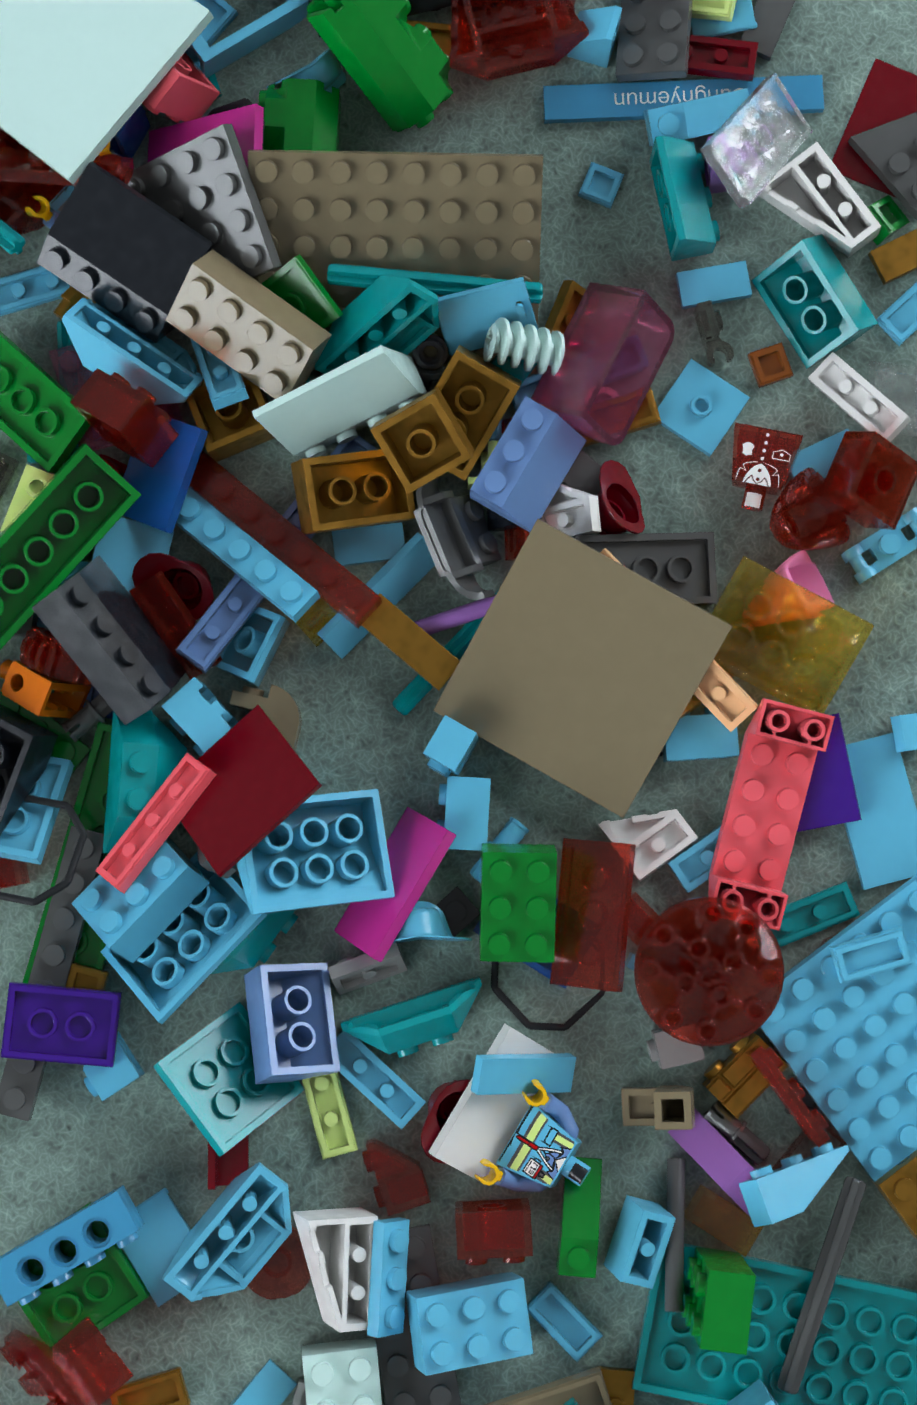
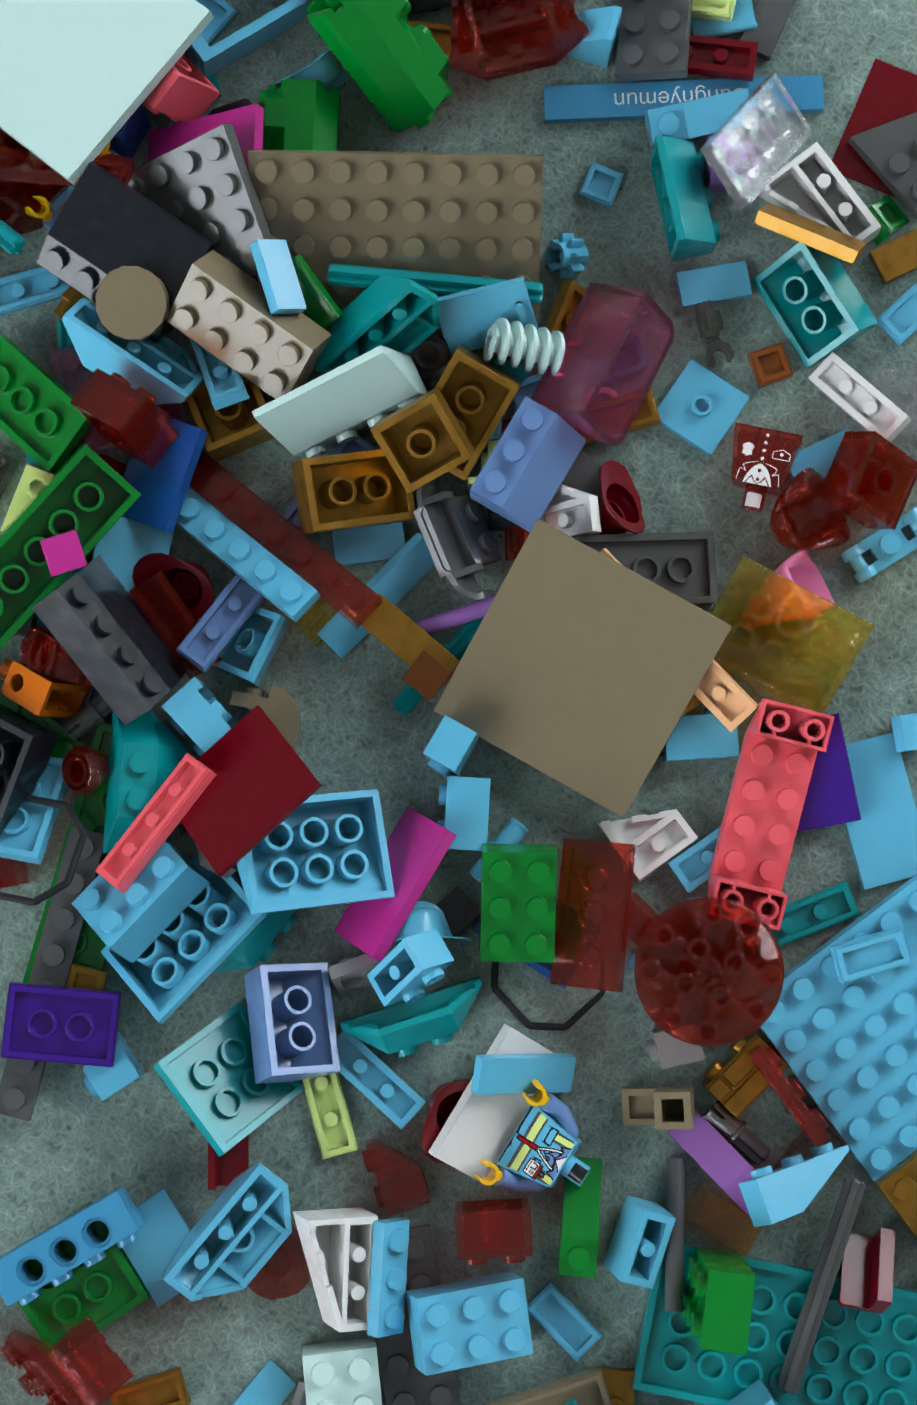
(63, 552): none -> dark pink tile
(84, 769): none -> clear red cone
(132, 302): none -> dark tan tile
(278, 276): none -> medium azure tile
(411, 968): none -> medium azure brick
(426, 675): none -> reddish brown tile
(567, 255): none -> medium azure gear
(810, 233): none -> tile
(868, 1272): none -> panel

